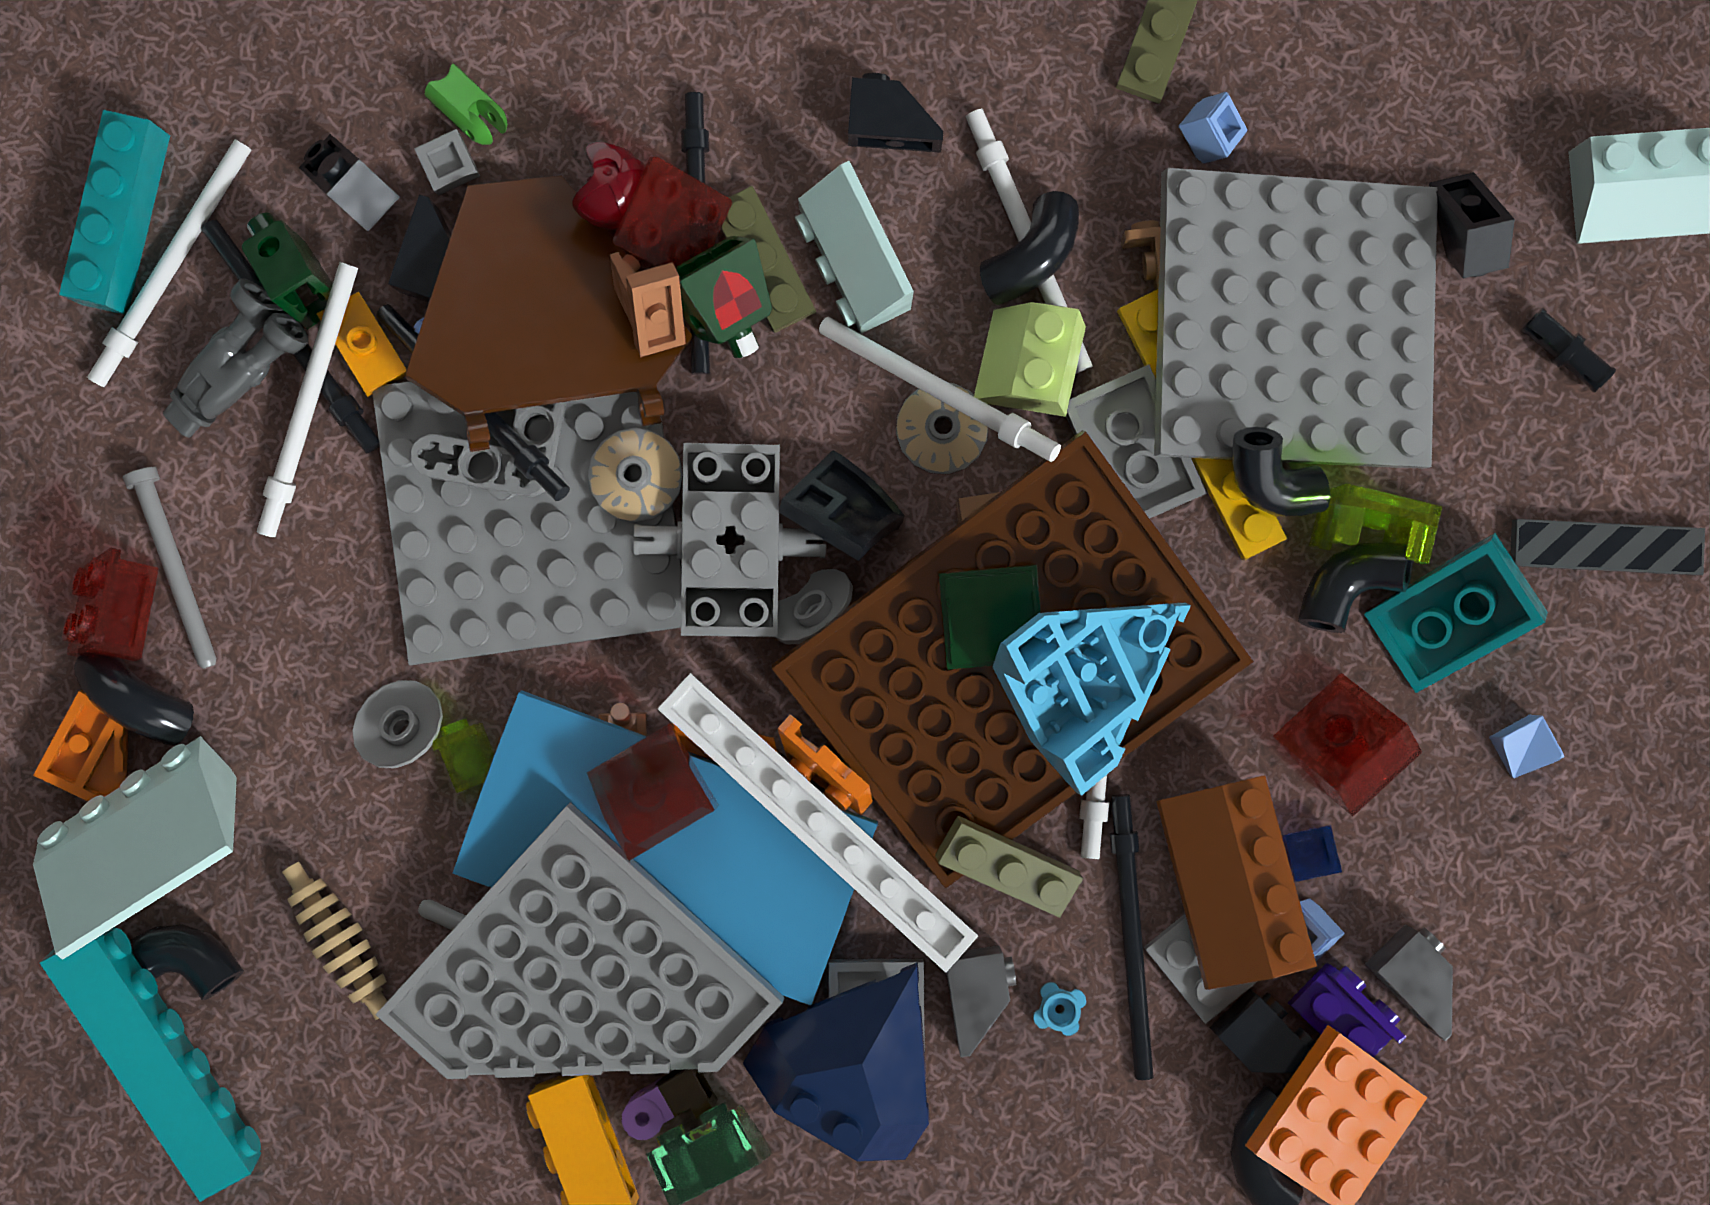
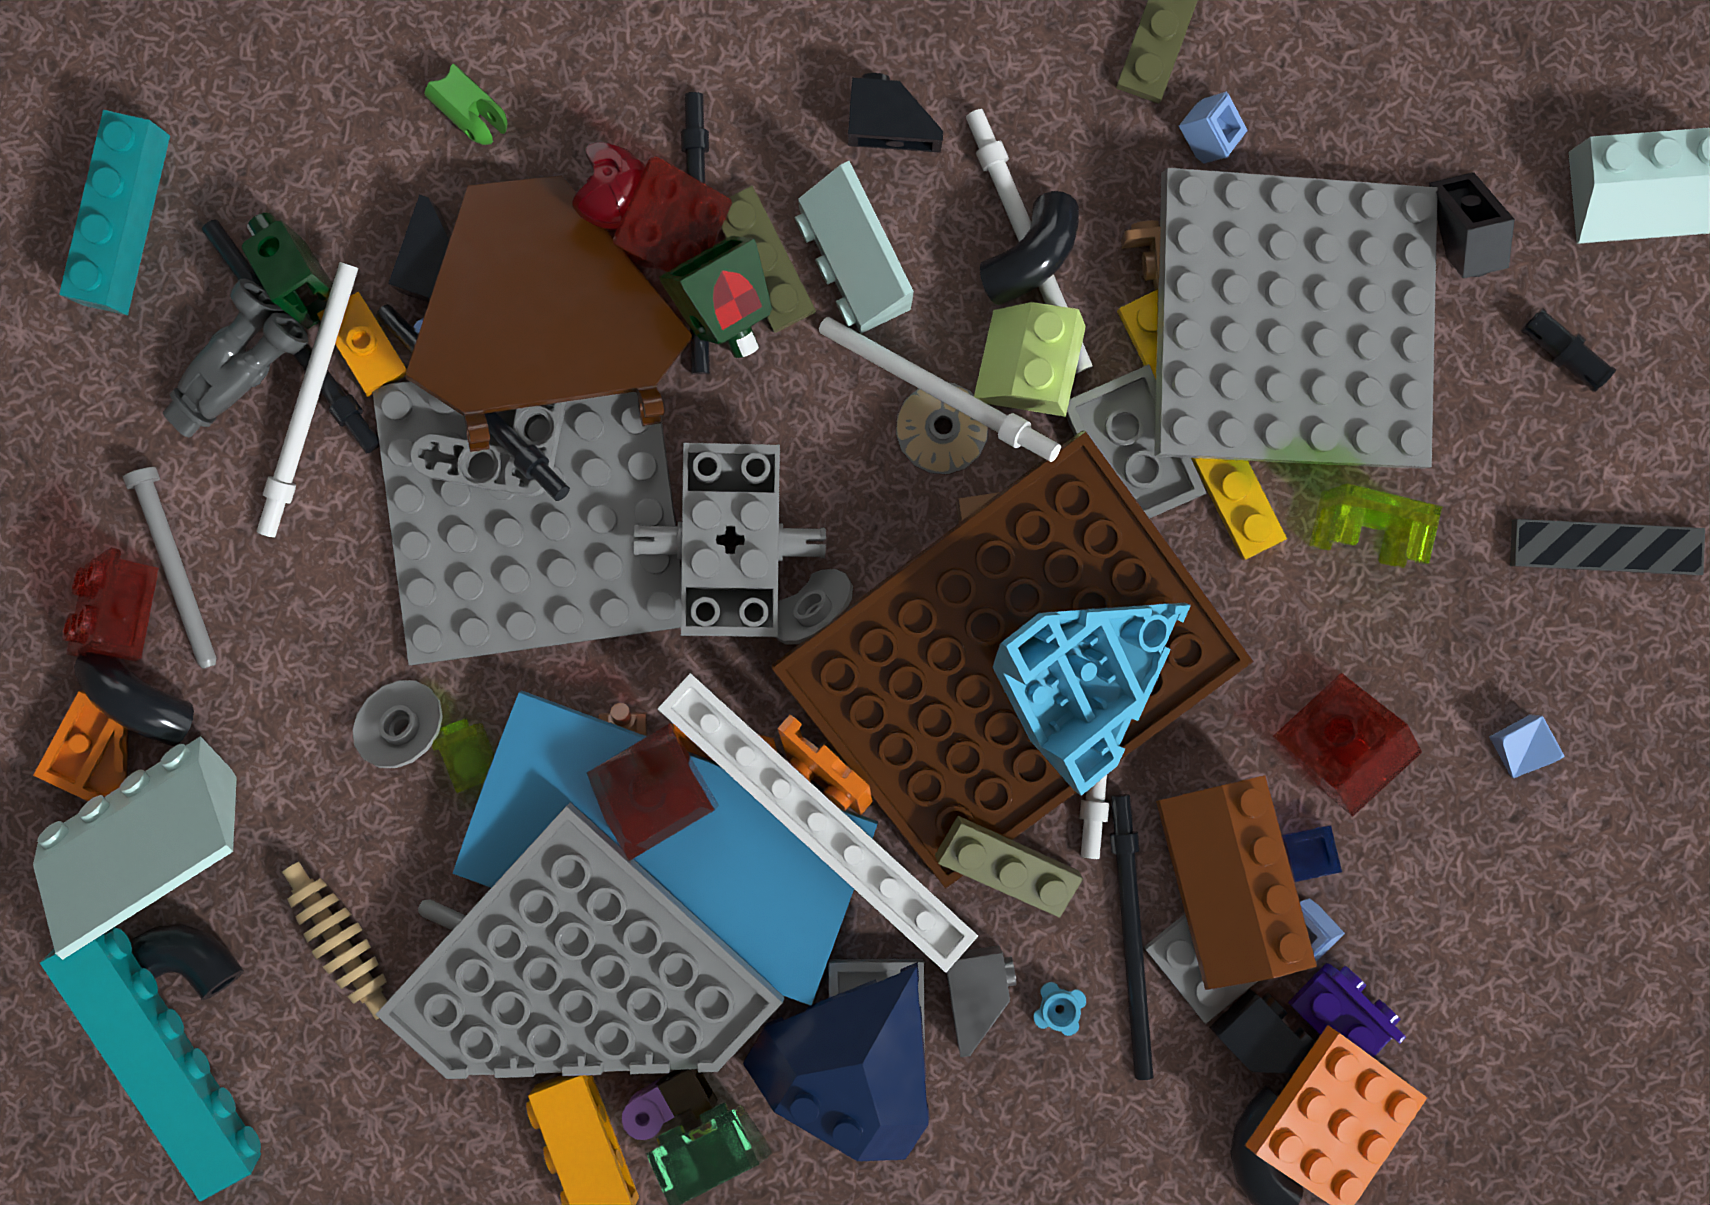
(121, 341): white bar -> none
(348, 181): slope -> none
(447, 162): light grey plate -> none
(650, 302): nougat piece -> none
(652, 492): tan dish -> none
(842, 506): black plate -> none
(984, 610): dark green piece -> none
(1269, 485): black cylinder -> none
(1347, 576): black cylinder -> none
(1418, 977): flat silver slope -> none
(1457, 613): teal slope -> none

